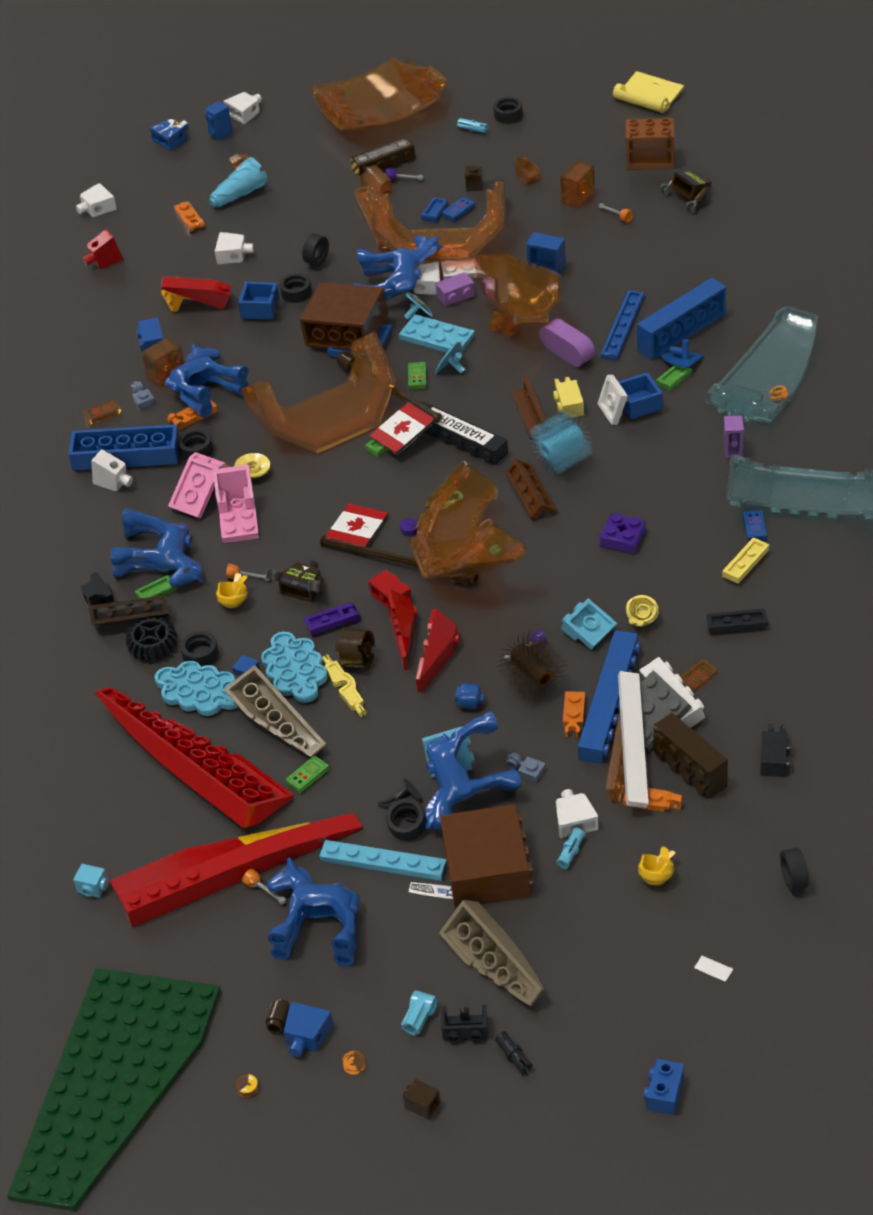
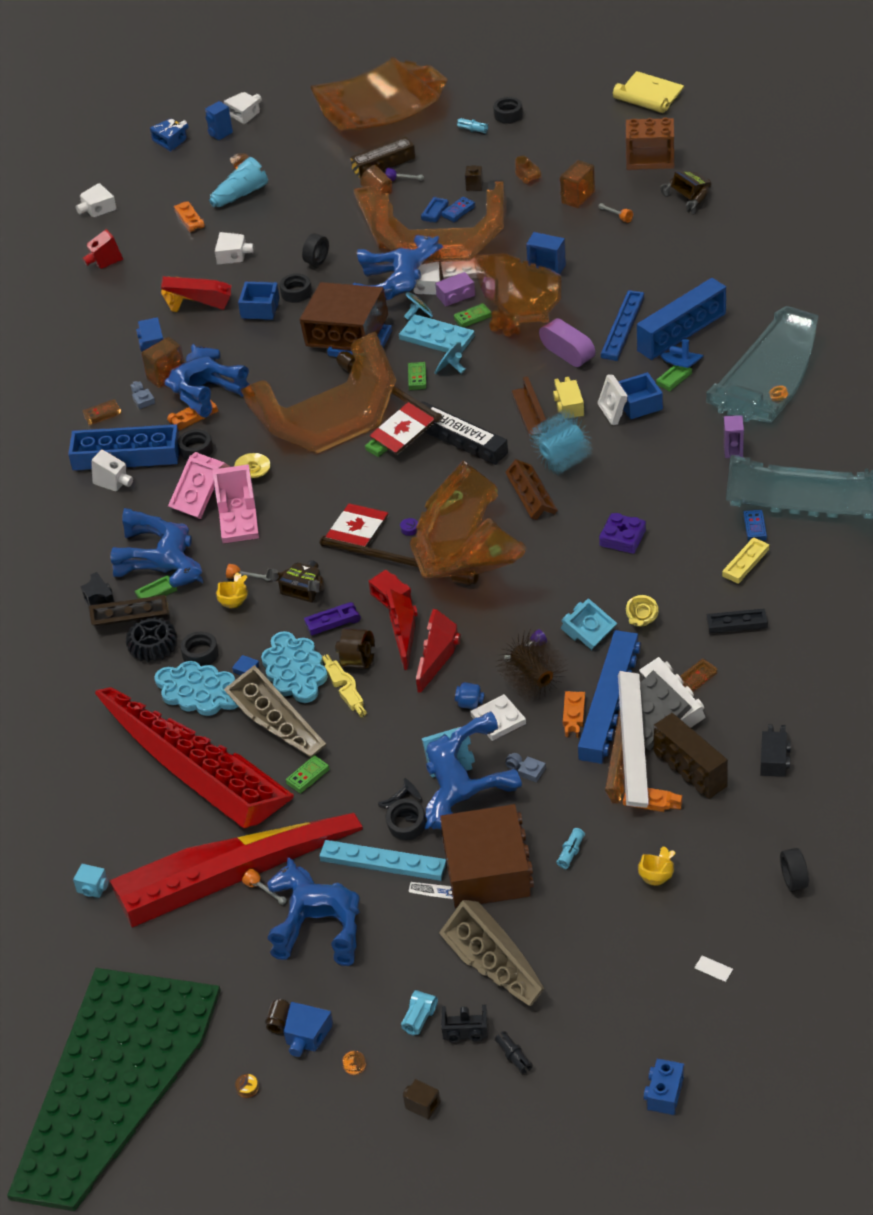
(472, 315): none -> bright green tile
(506, 714): none -> white plate
(575, 812): white torso -> none

